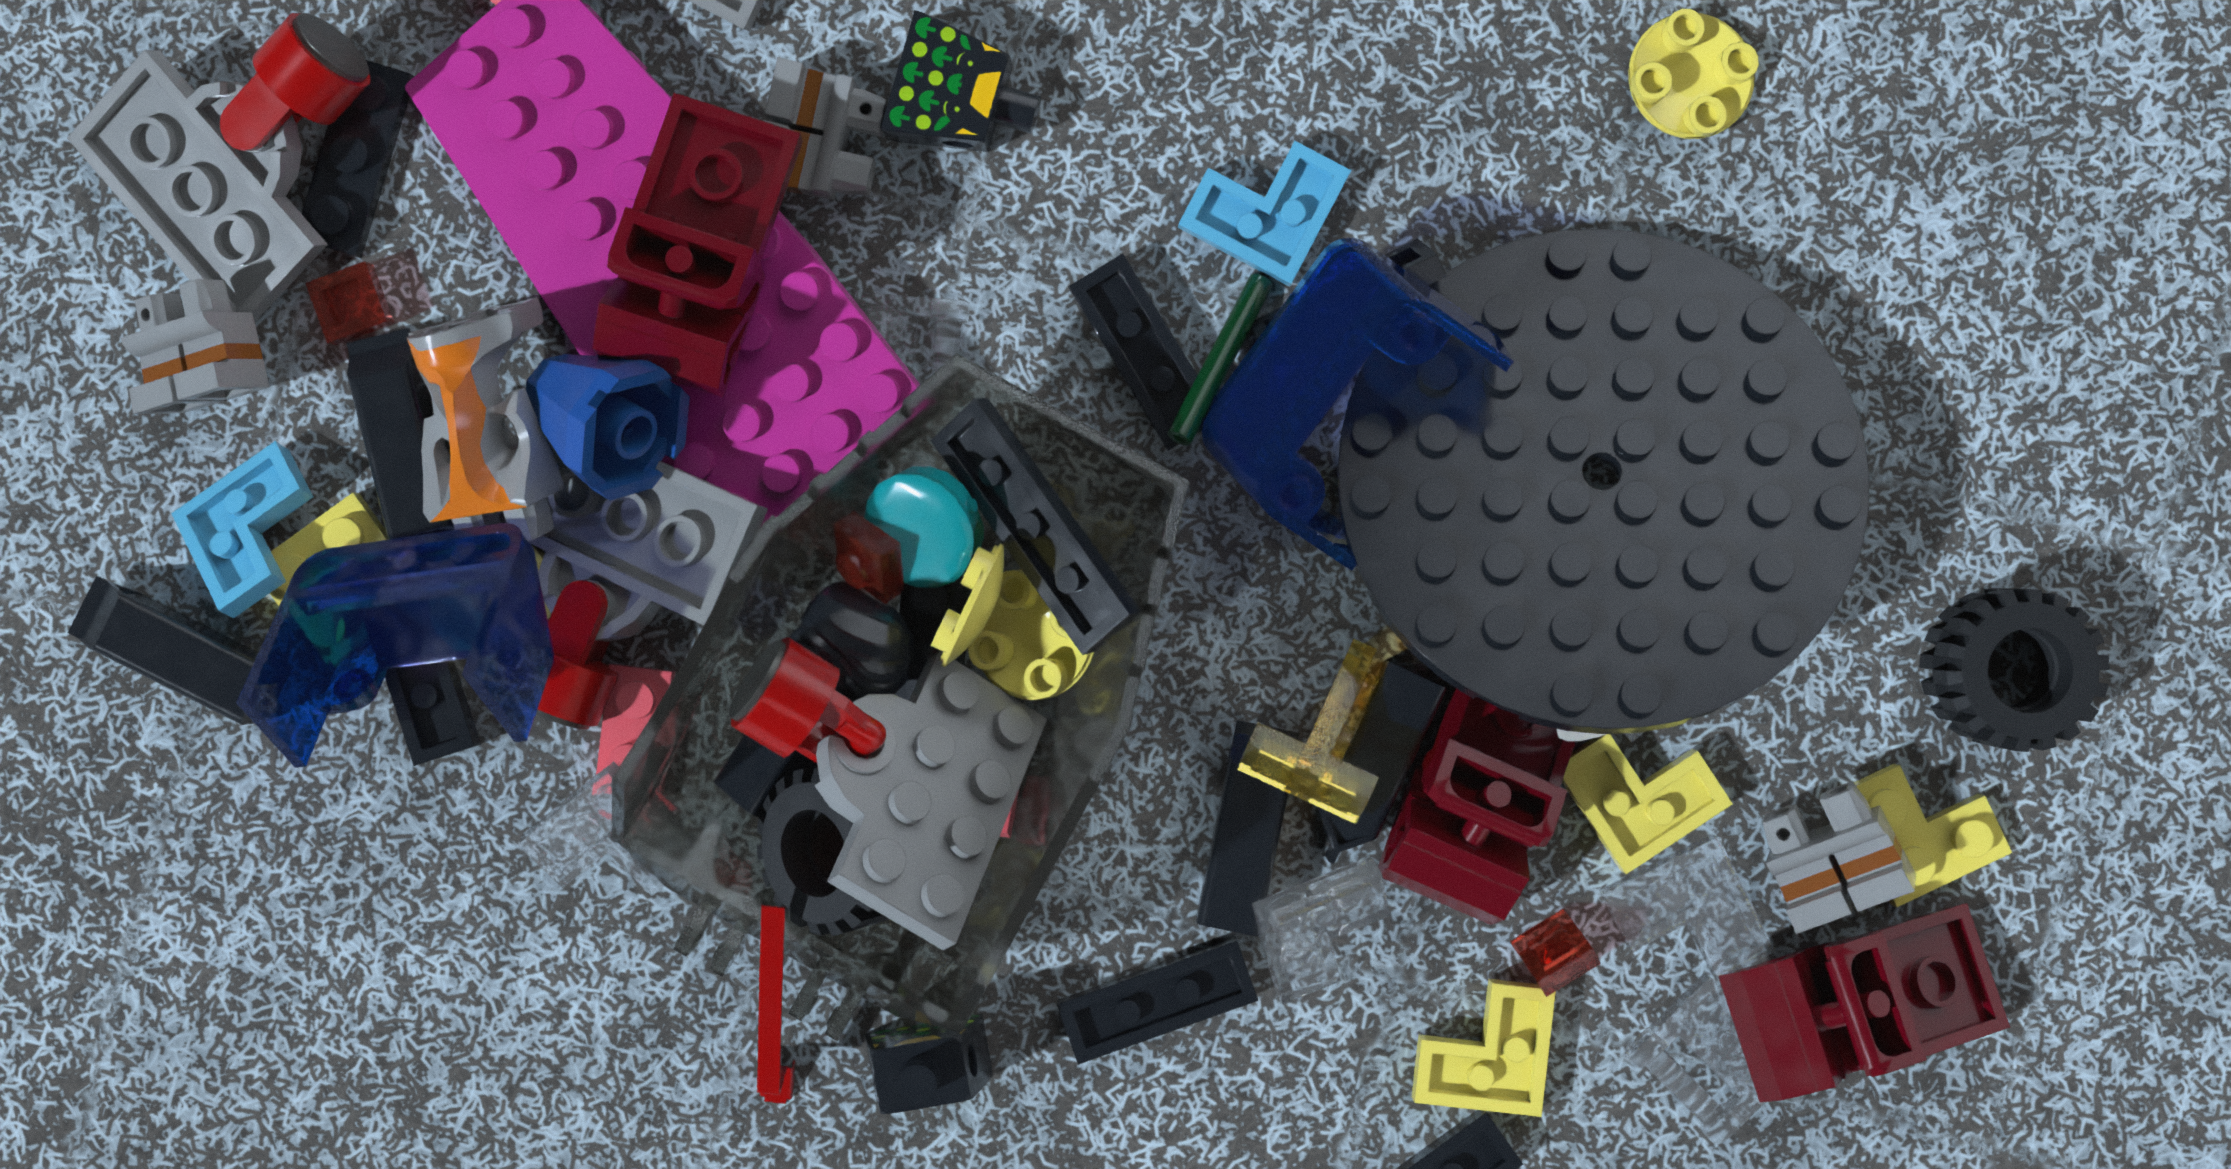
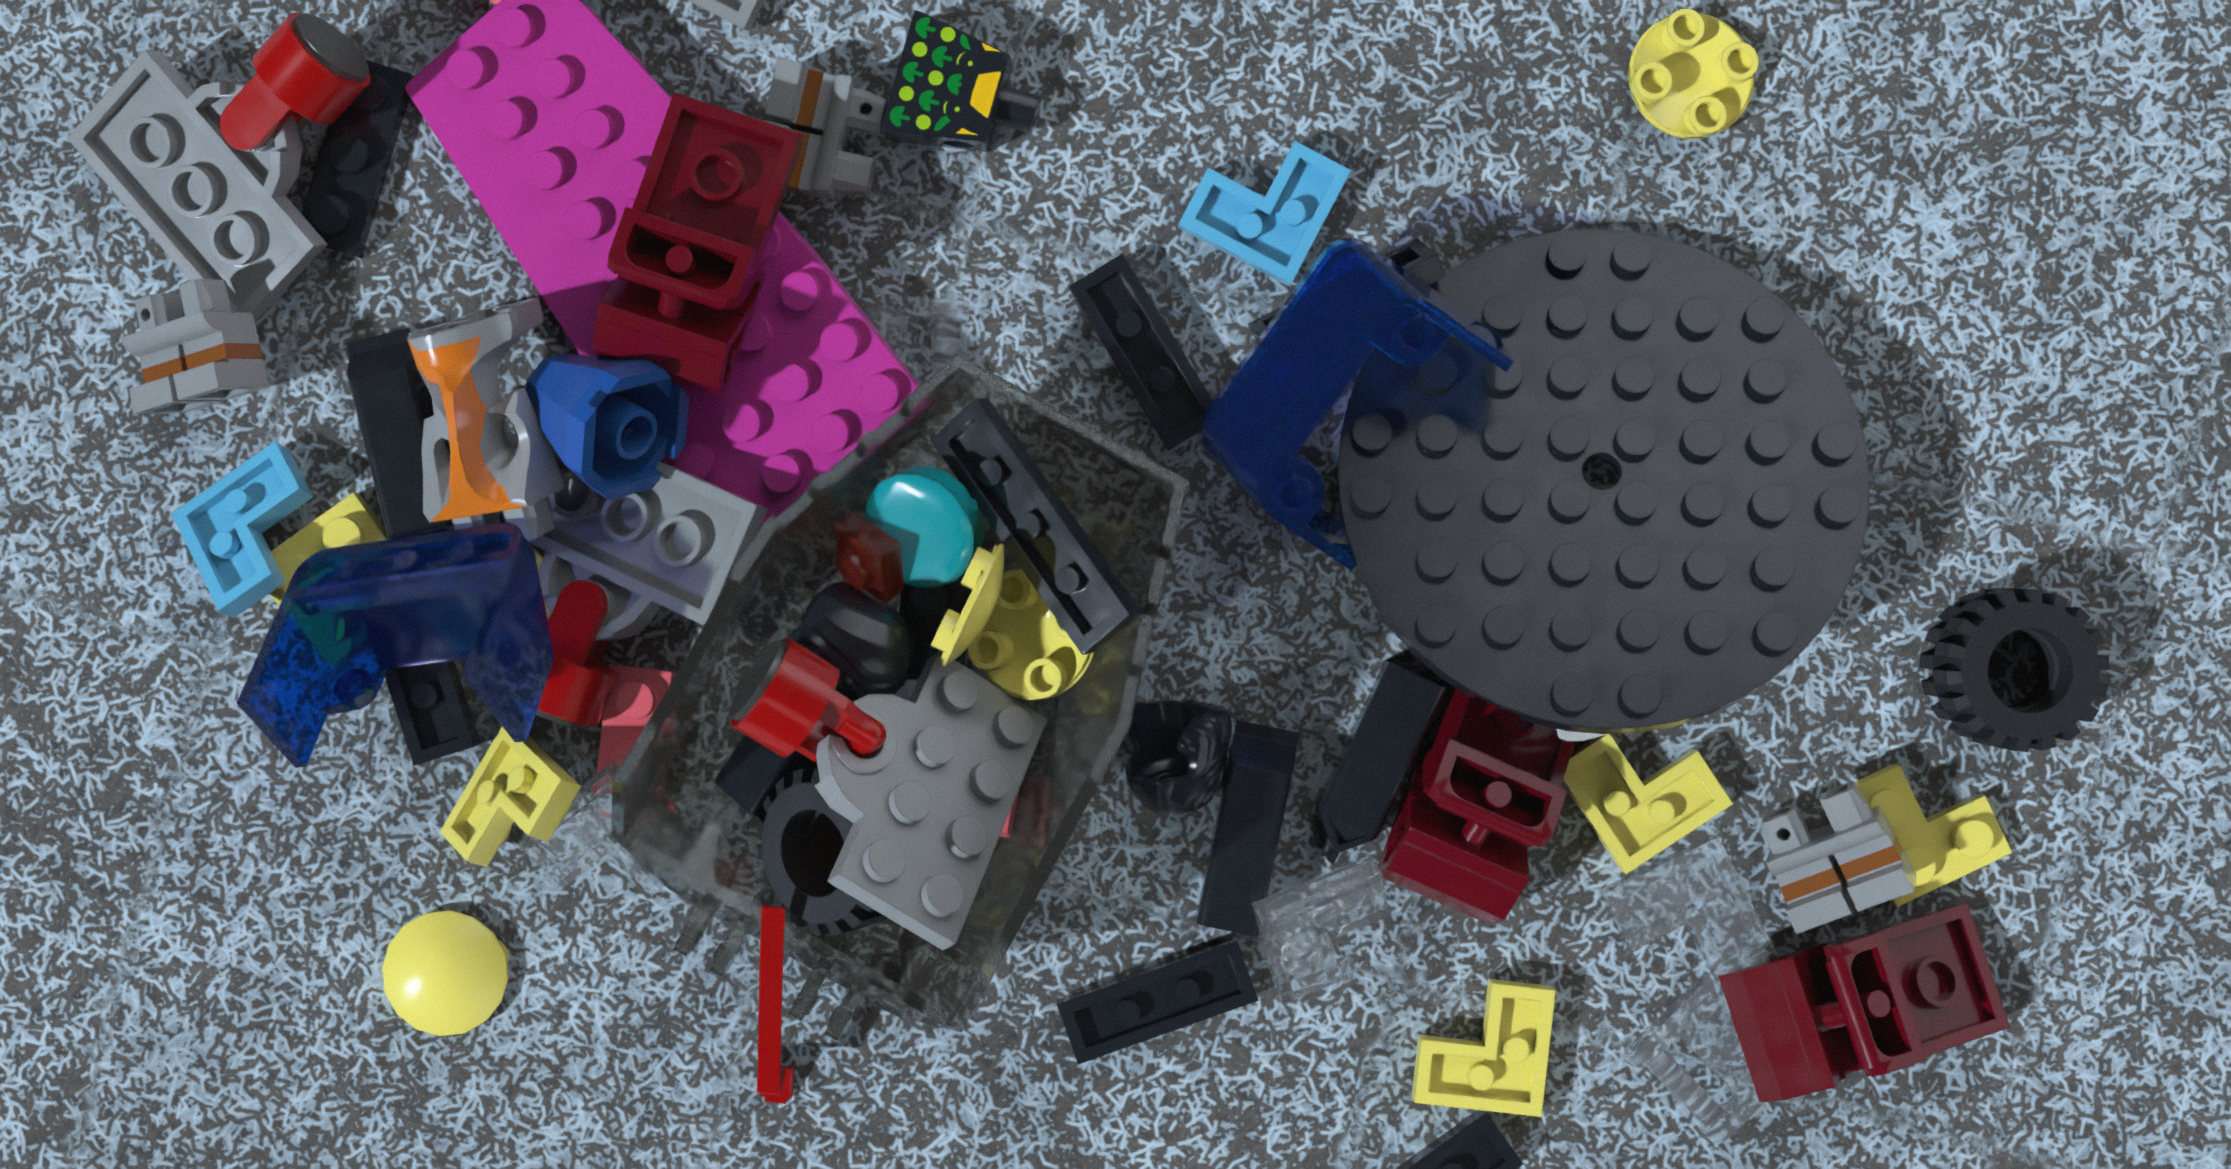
(165, 646): black piece -> none
(350, 303): clear red plate -> none
(445, 972): none -> light yellow dish
(509, 786): none -> light yellow plate
(928, 1065): black torso -> none
(1177, 754): none -> black hair
(1220, 359): dark green piece -> none
(1316, 768): clear yellow bracket -> none
(1555, 952): clear red plate -> none

